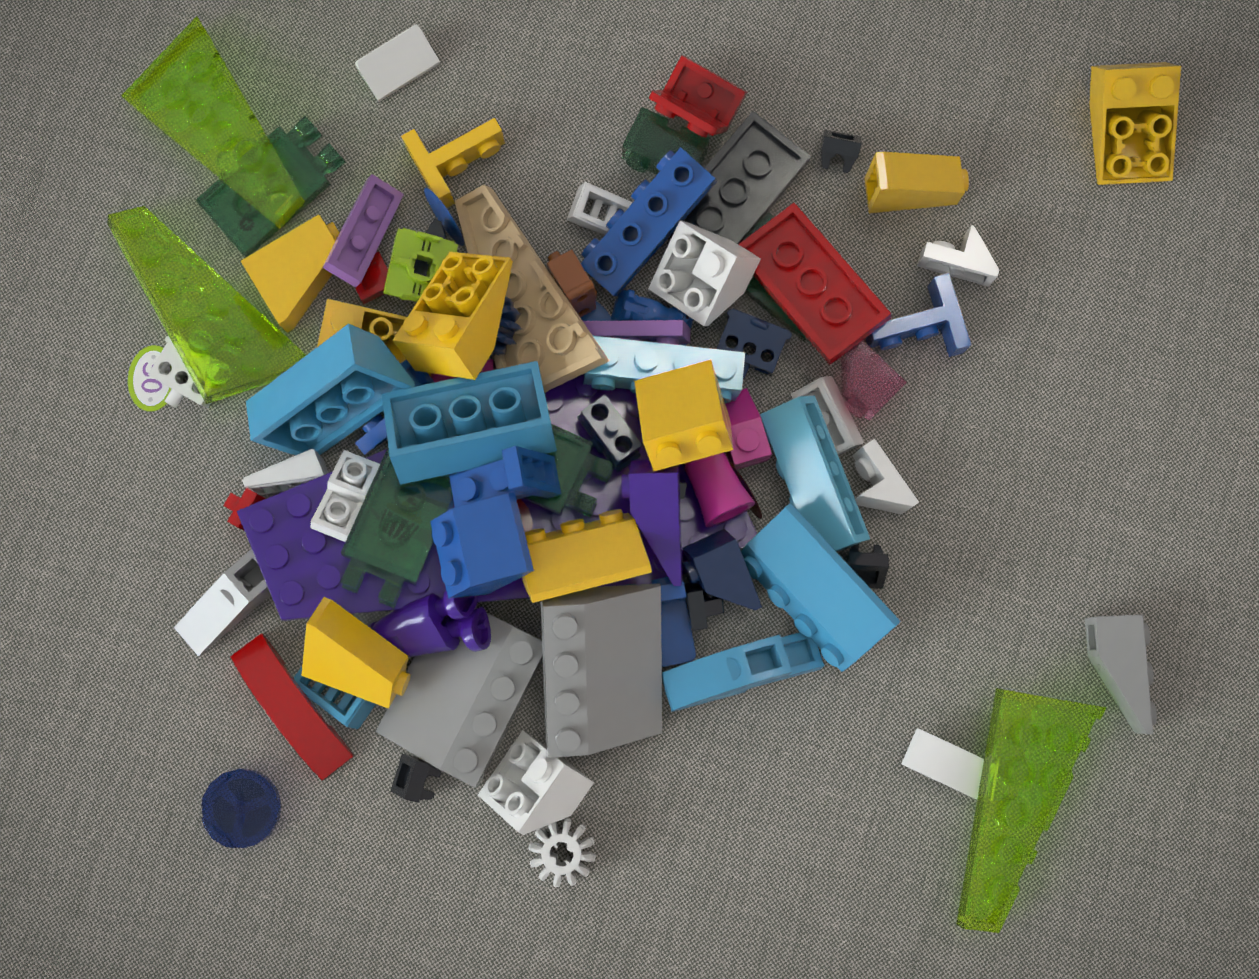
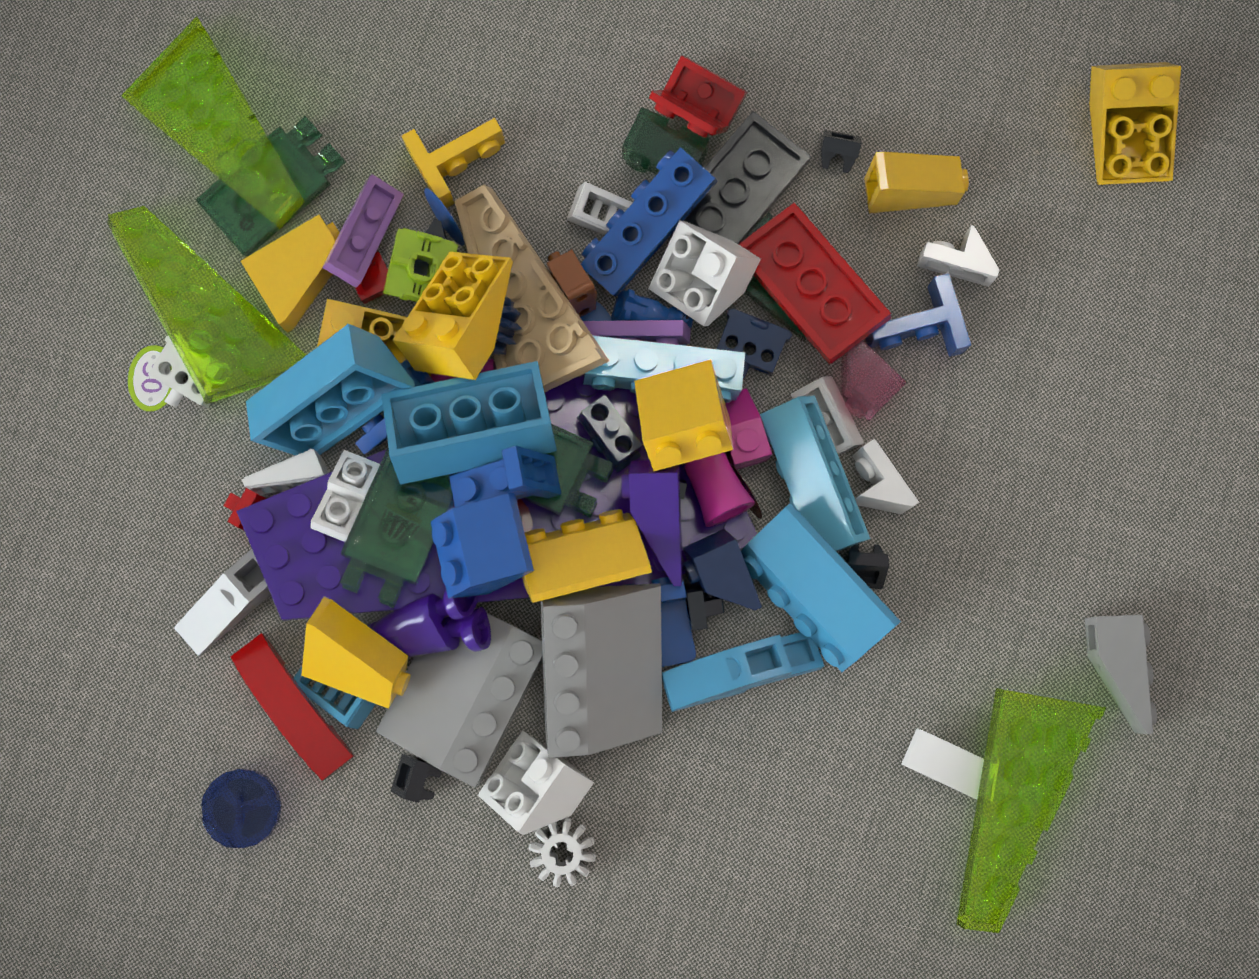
(397, 62): white slope -> none

